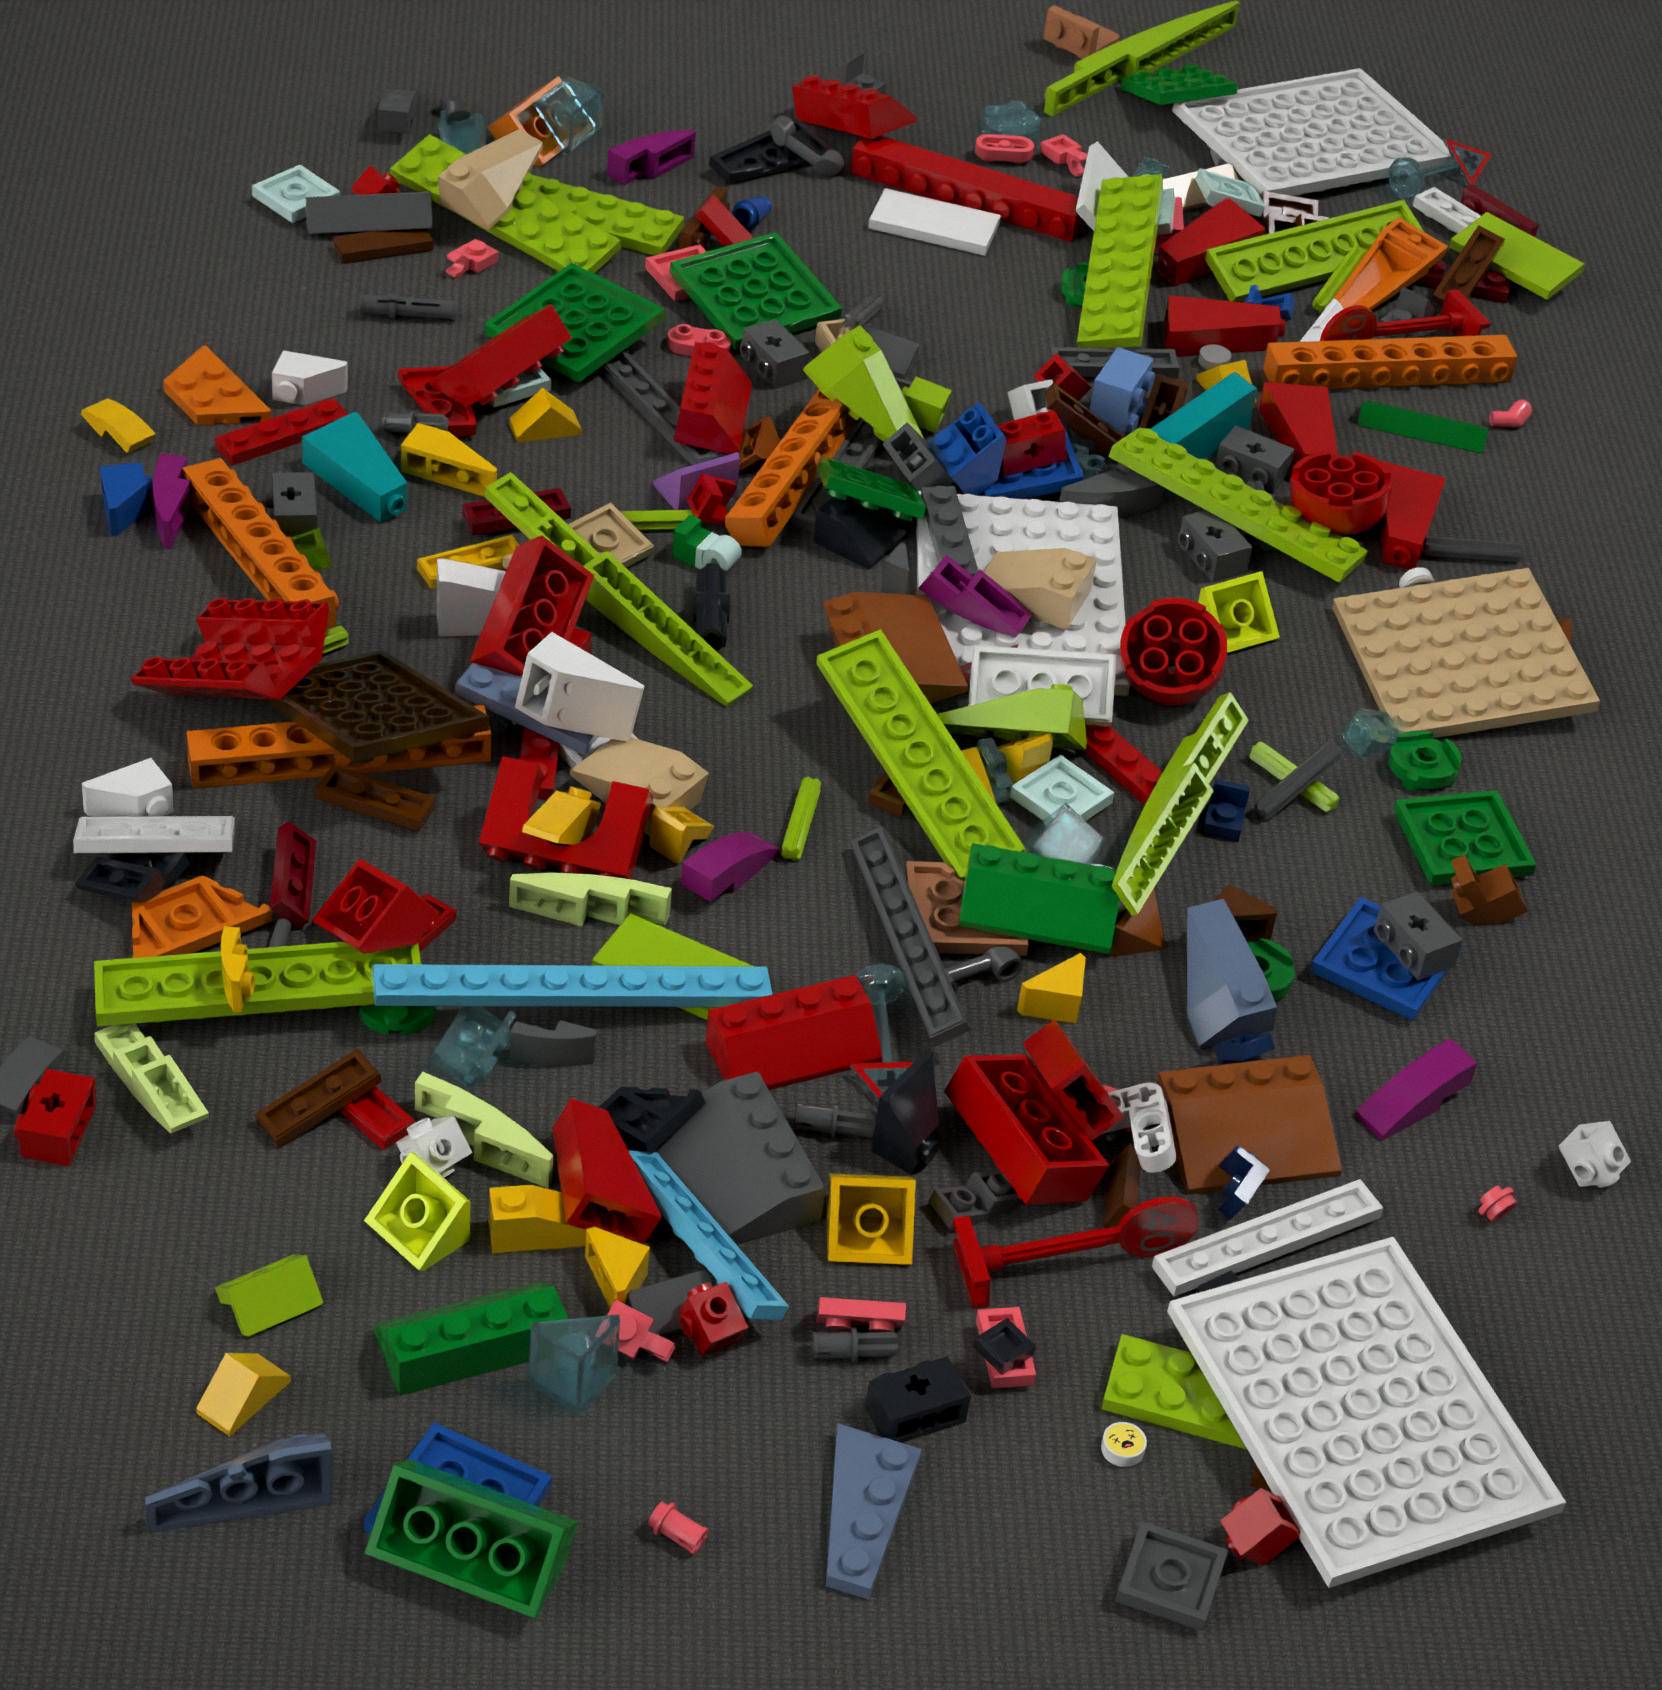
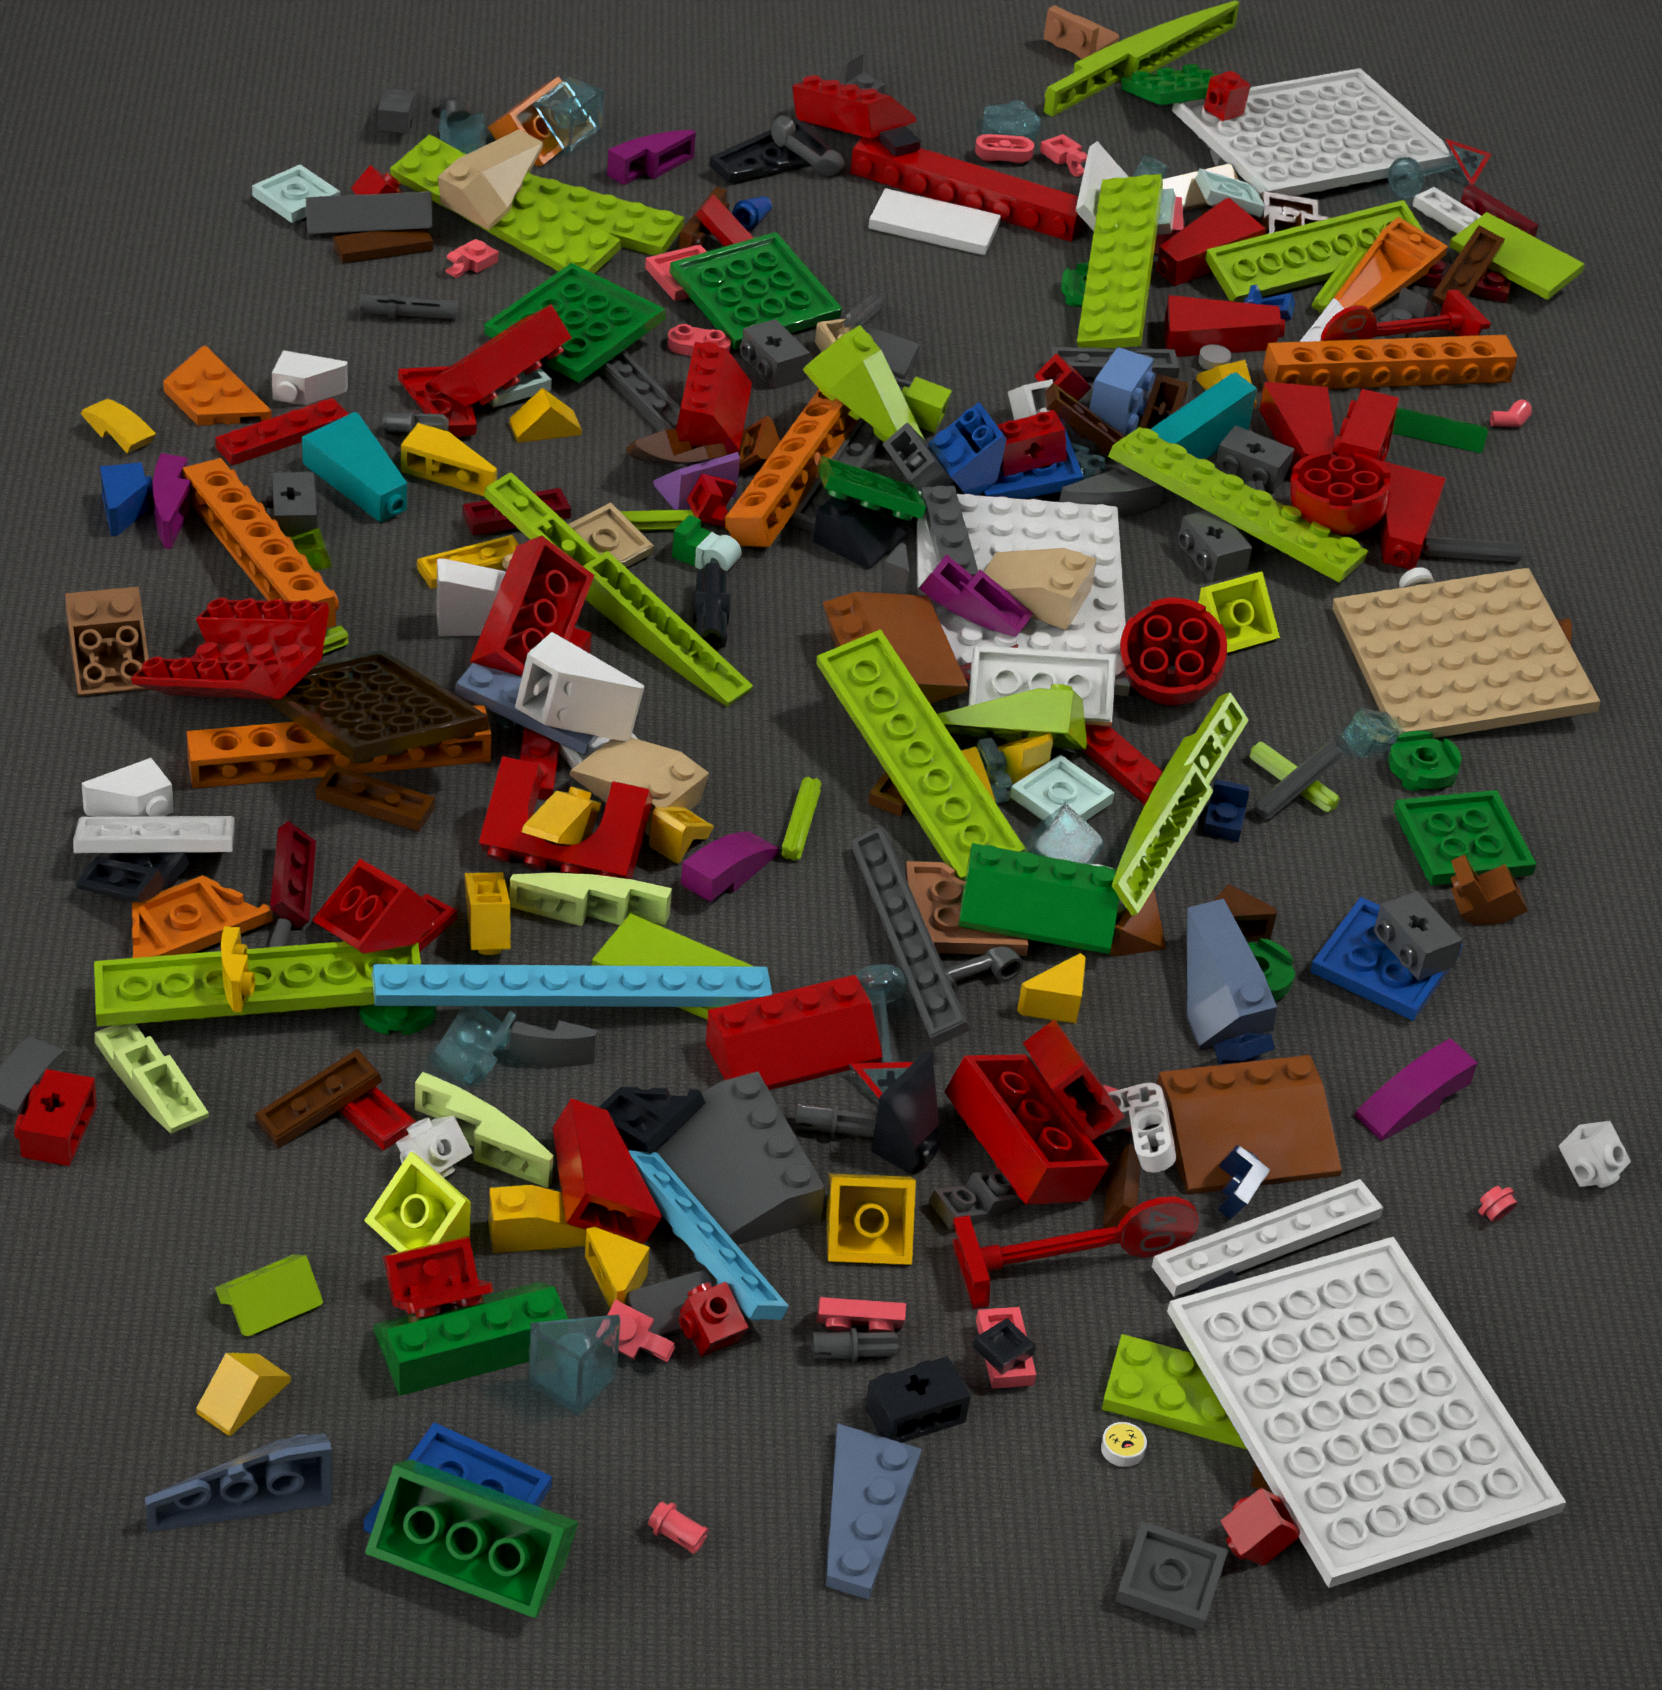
(106, 639): none -> medium nougat slope
(434, 1276): none -> red bracket
(488, 912): none -> yellow slope
(666, 448): none -> reddish brown slope
(900, 140): none -> black tile
(1227, 95): none -> red brick
(1368, 426): none -> red slope

